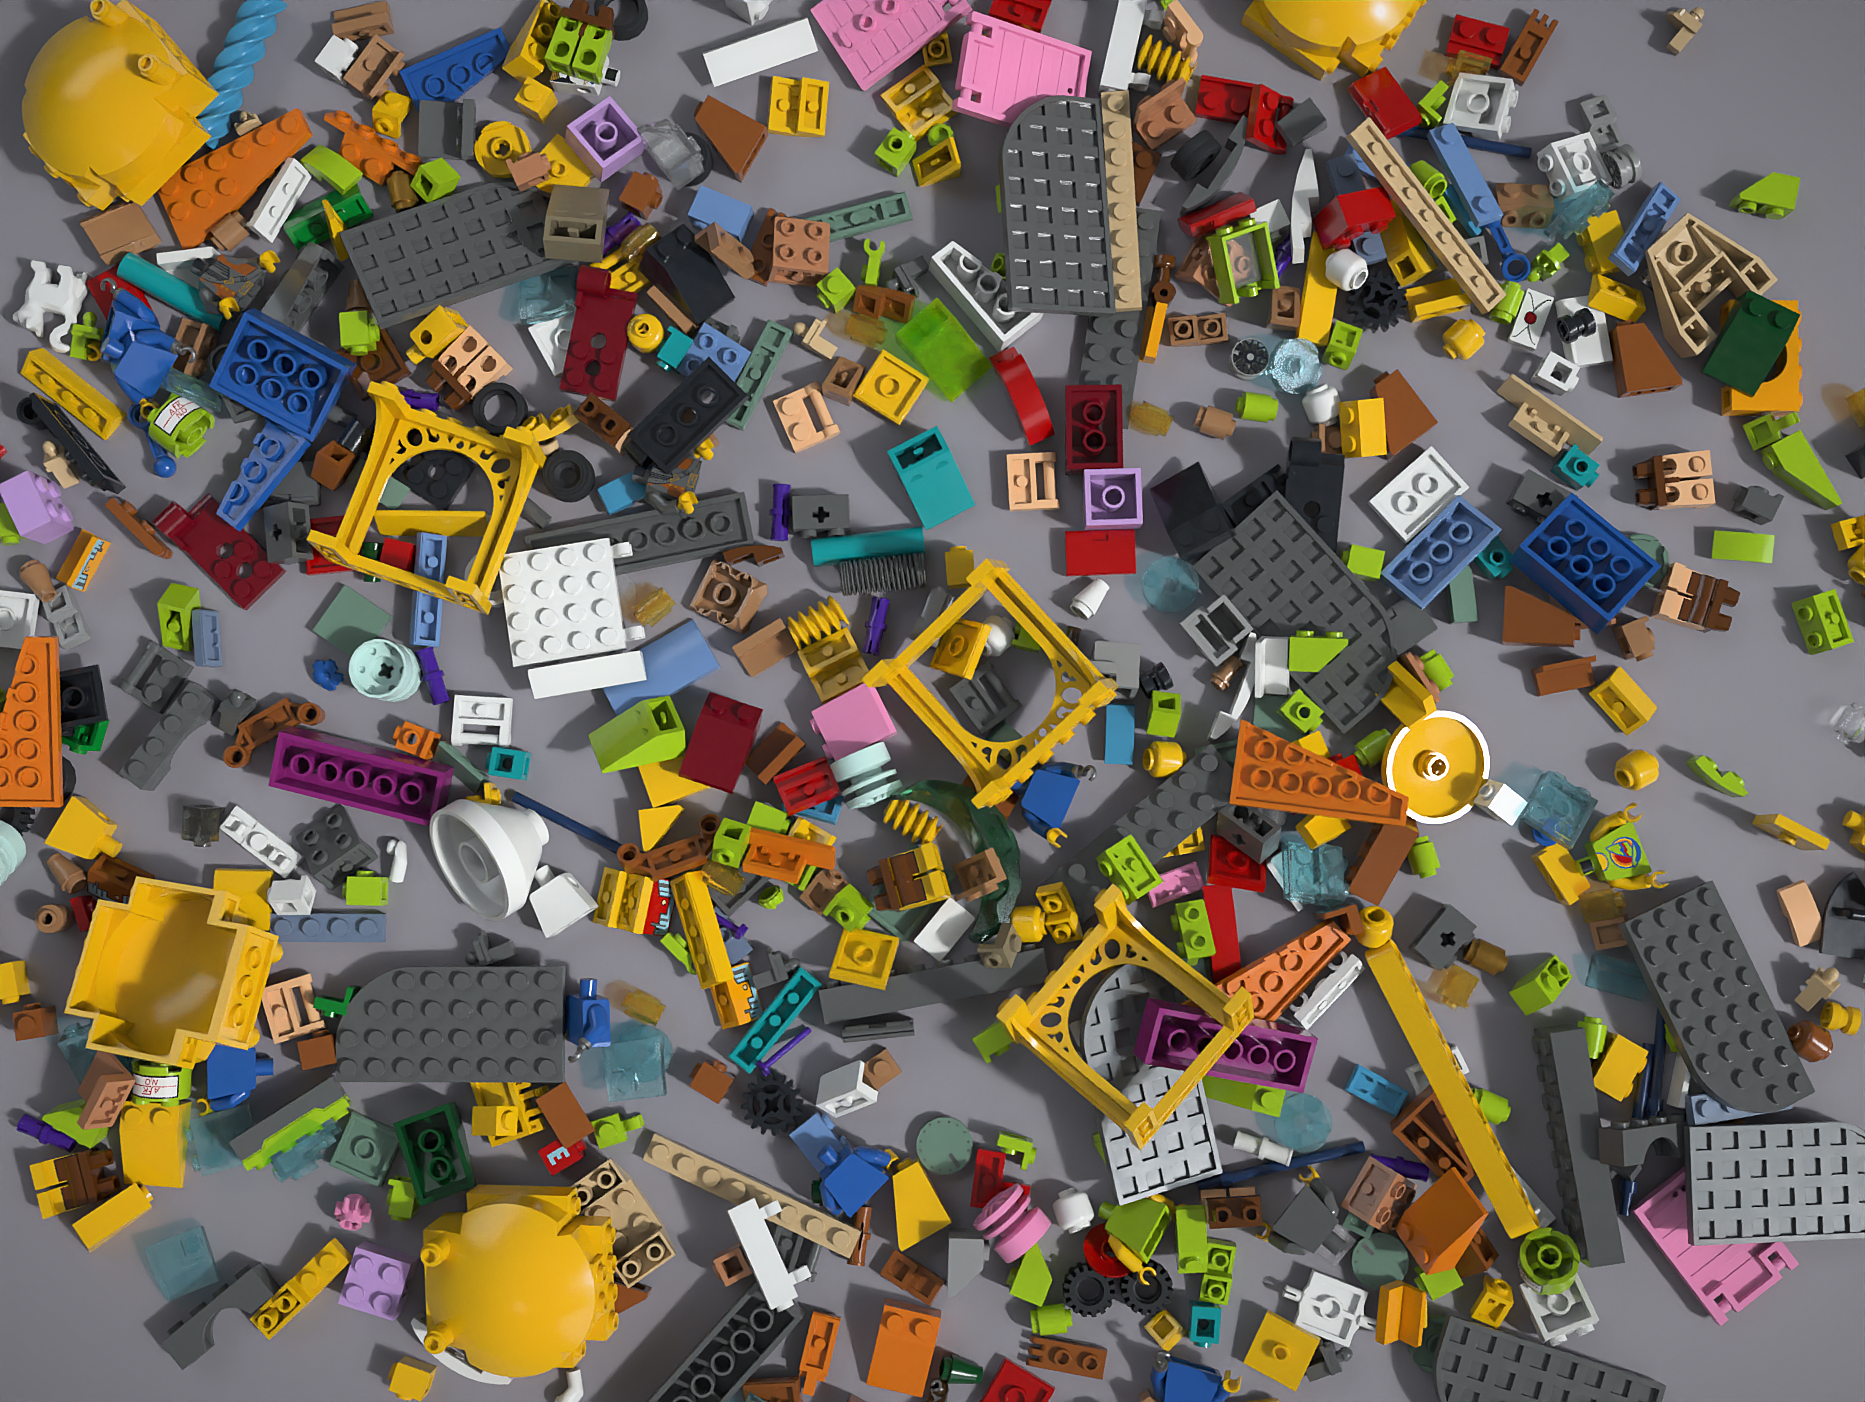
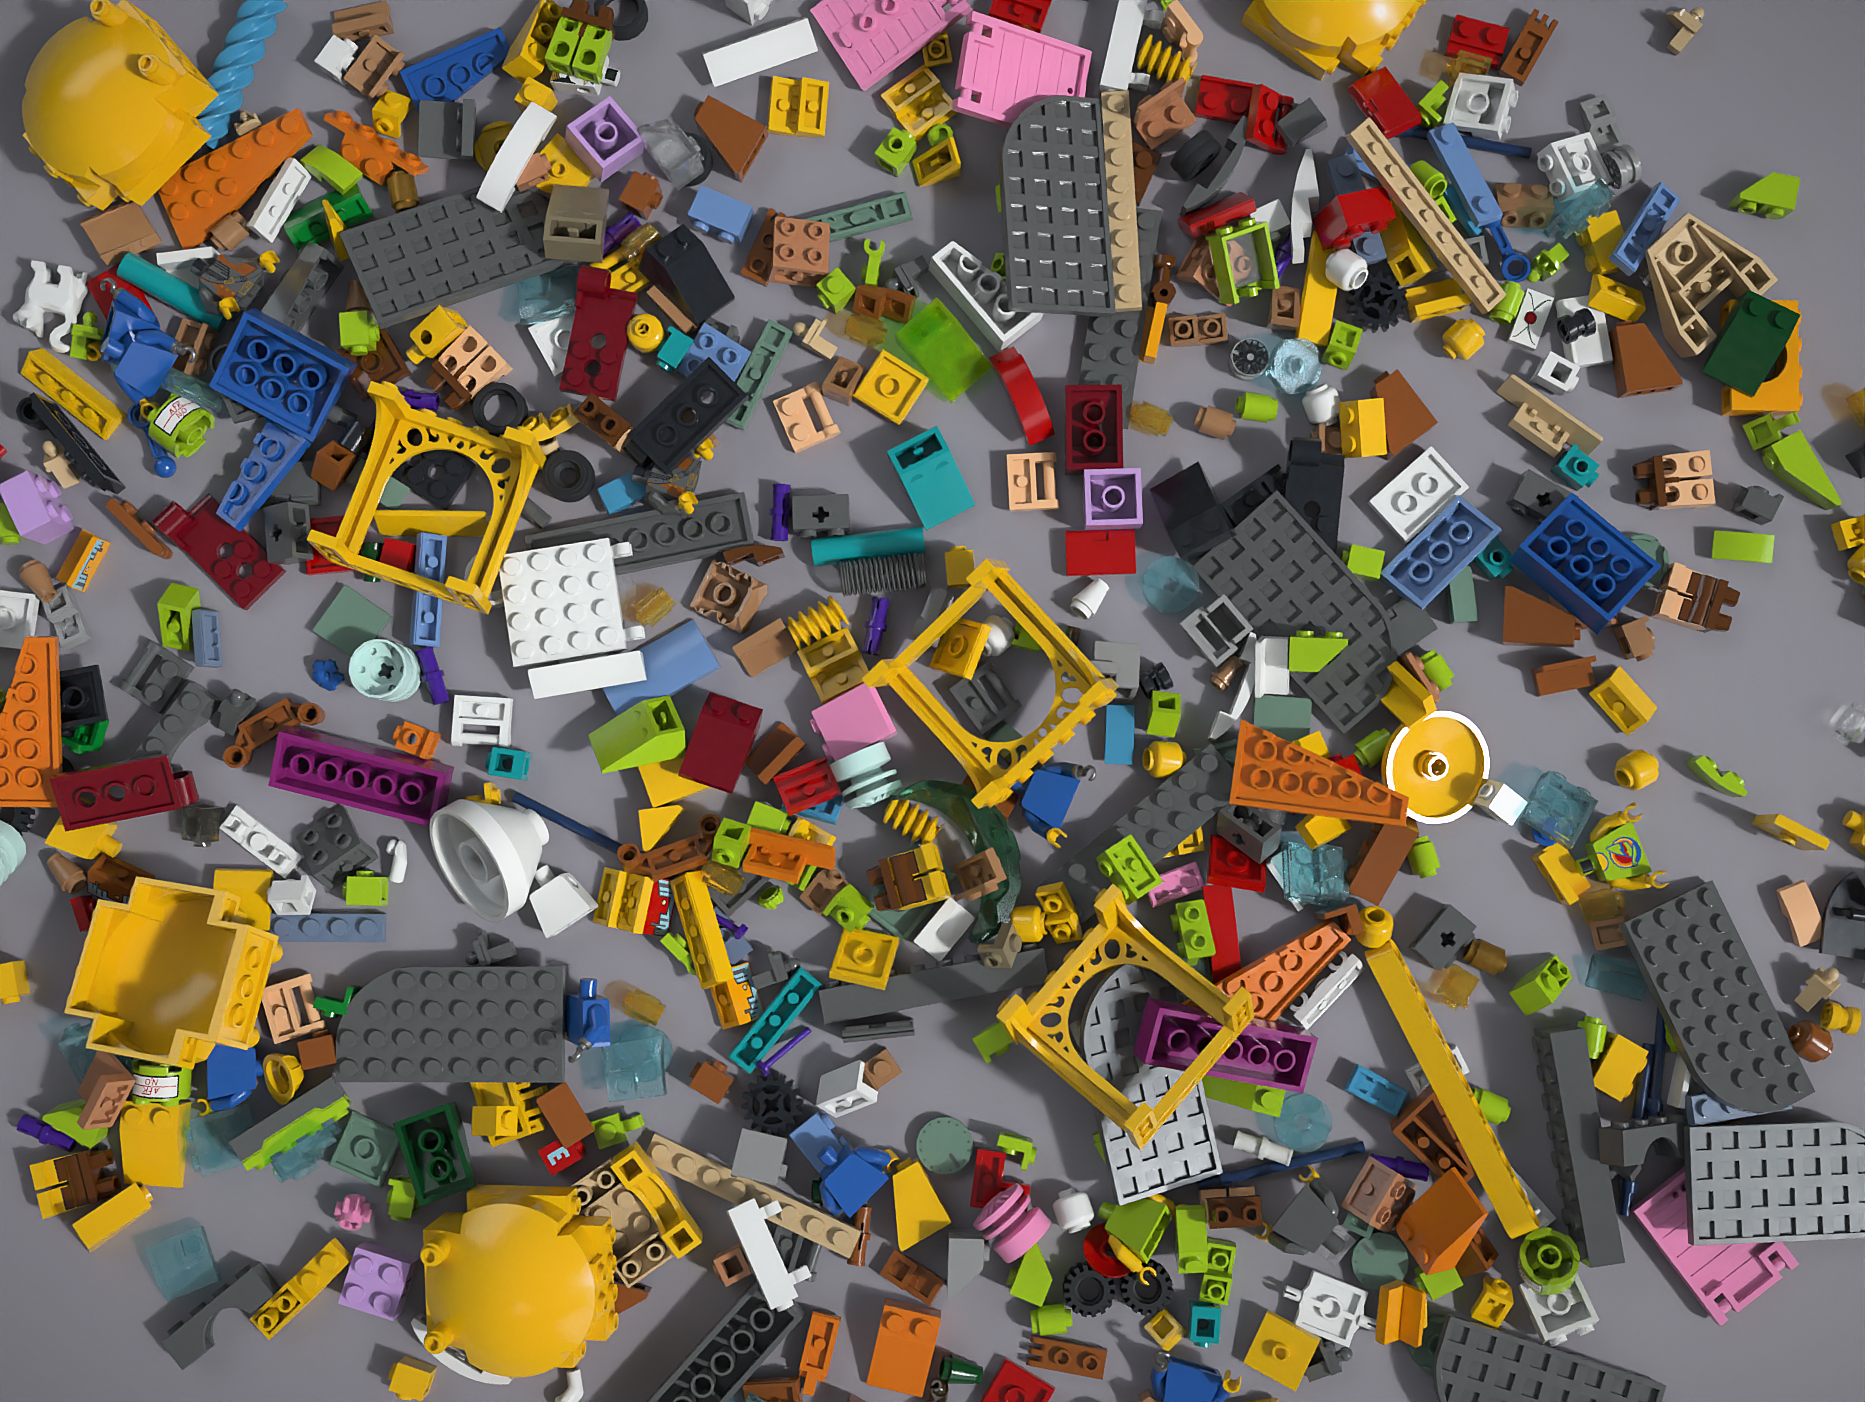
(35, 1022): dark orange brick -> none
(54, 918): medium nougat brick -> none
(147, 785): none -> dark red hinge
(282, 1076): none -> yellow piece
(435, 180): lime brick -> none
(464, 769): sand green slope -> none
(514, 156): none -> white slope
(647, 1183): none -> yellow arch
(726, 249): medium nougat bracket -> none
(759, 1157): none -> light grey plate
(1290, 712): lime brick -> none
(1822, 622): lime bracket -> none

